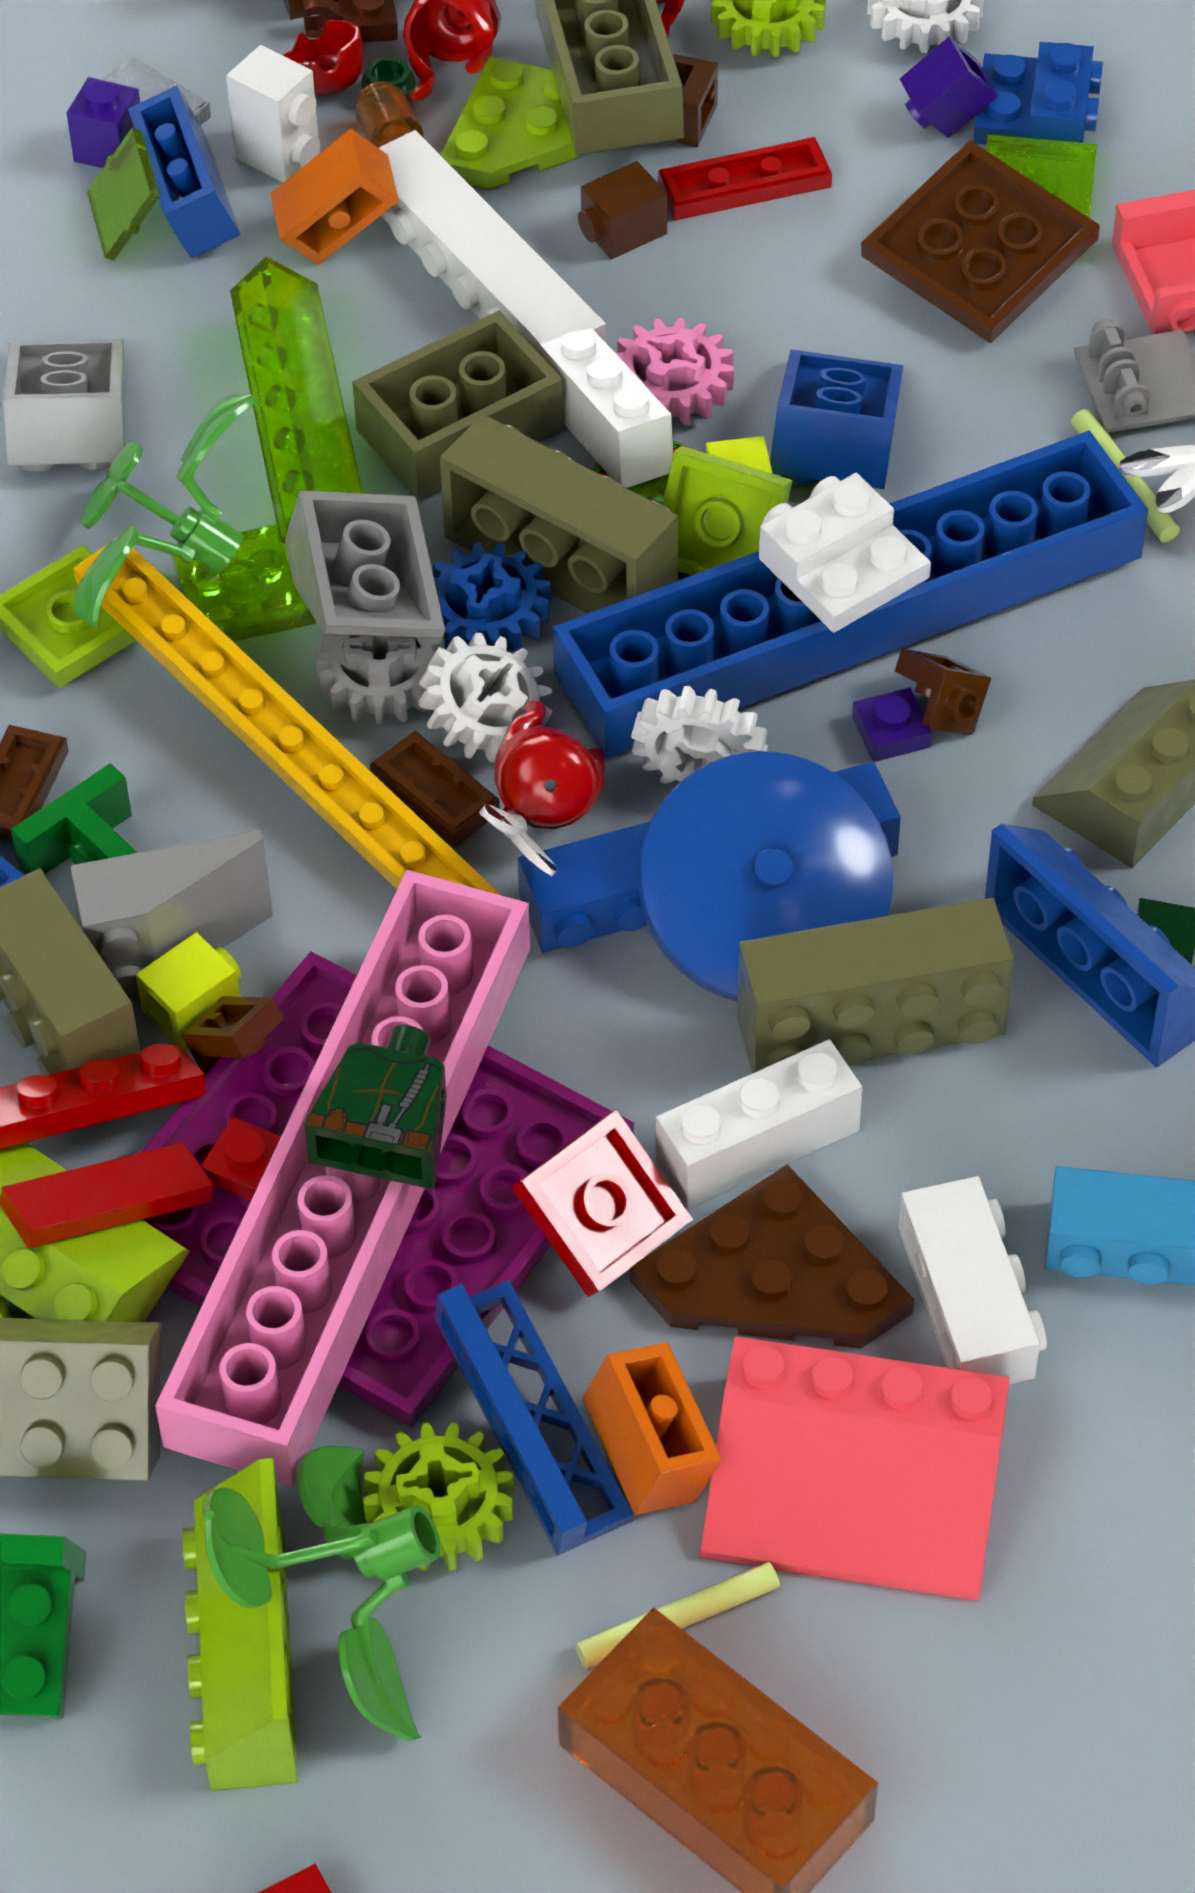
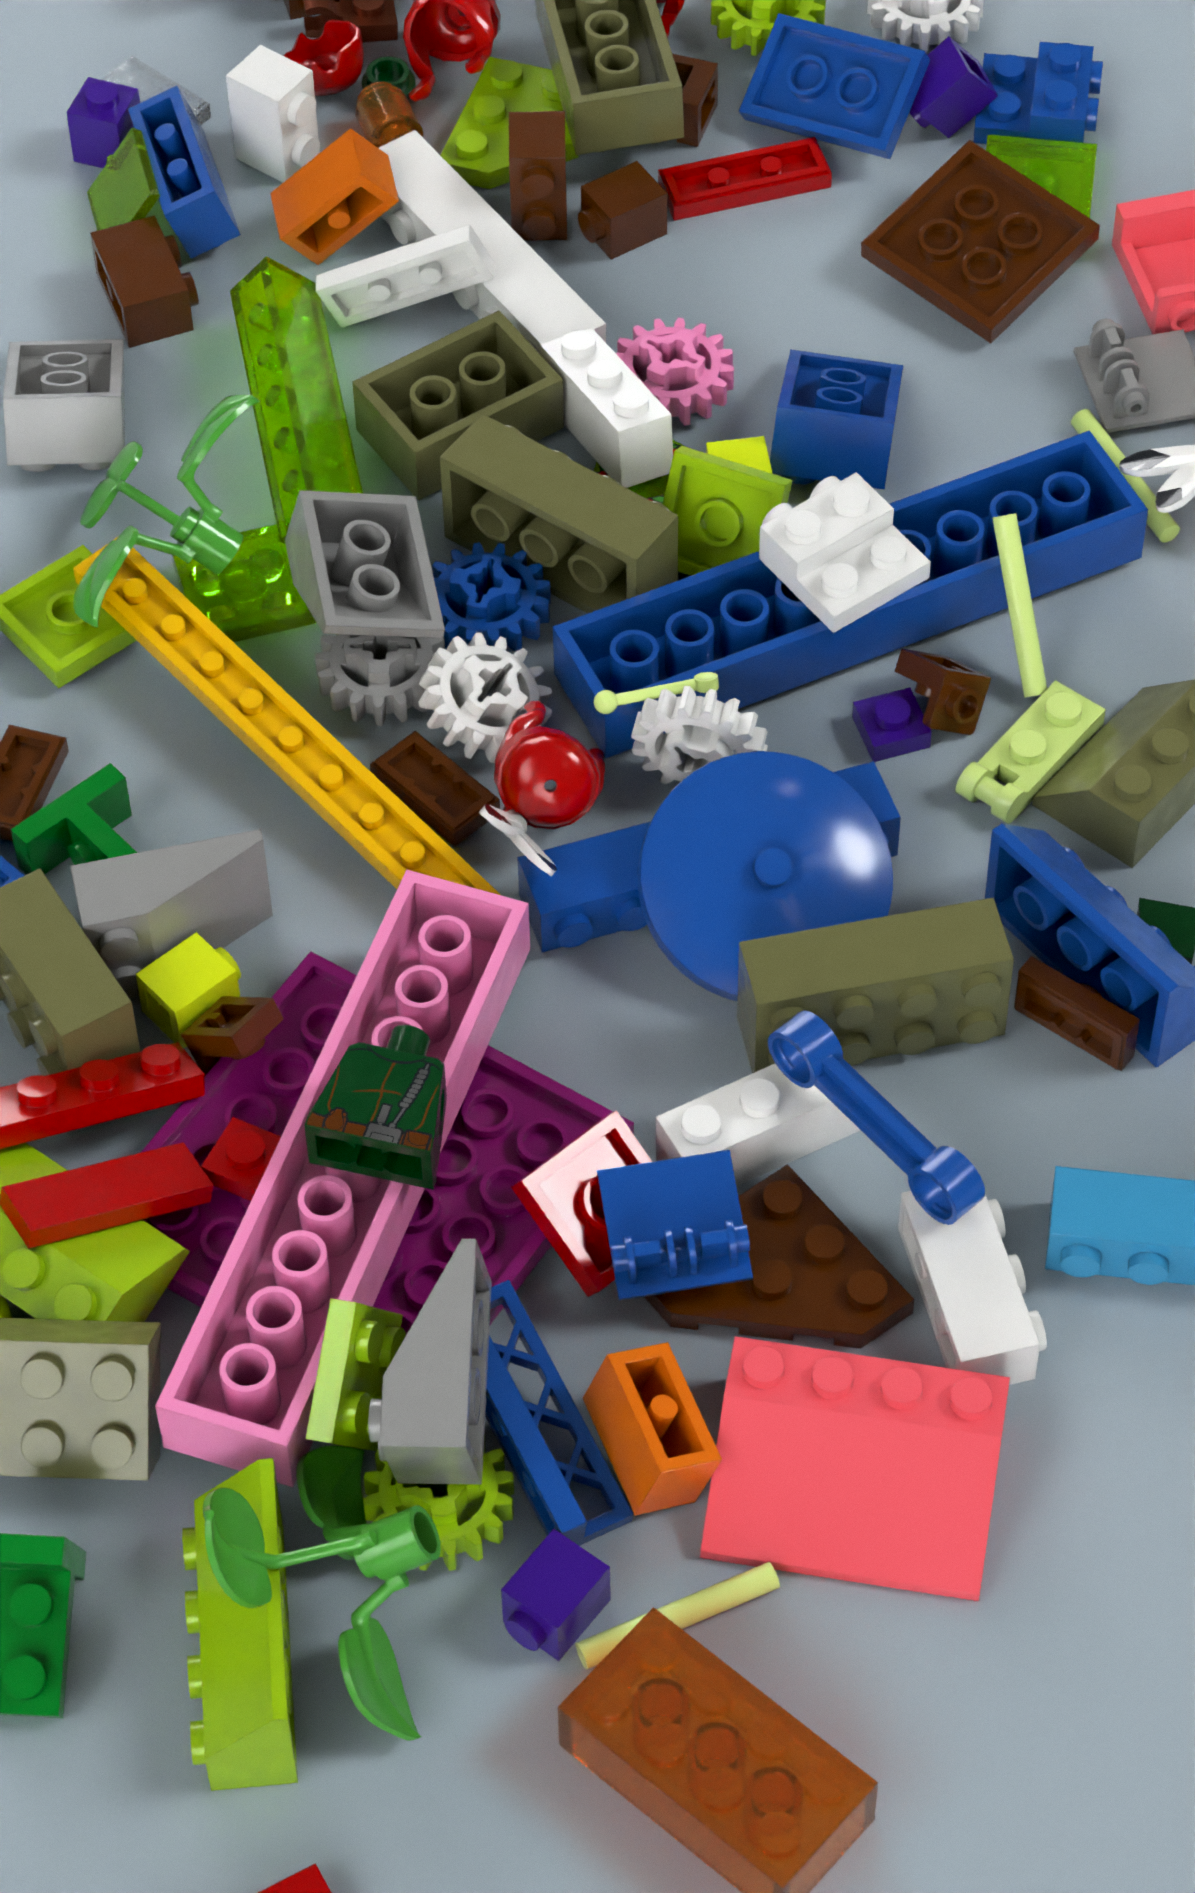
(144, 280): none -> reddish brown brick
(350, 1371): none -> lime plate
(405, 276): none -> white plate
(437, 1381): none -> light grey slope
(538, 175): none -> reddish brown brick
(555, 1595): none -> dark purple brick
(606, 701): none -> yellowish green hinge
(675, 1225): none -> blue hinge
(834, 85): none -> blue plate
(938, 1178): none -> blue piece
(1020, 605): none -> yellowish green bar
(1031, 751): none -> yellowish green plate
(1076, 1013): none -> reddish brown plate

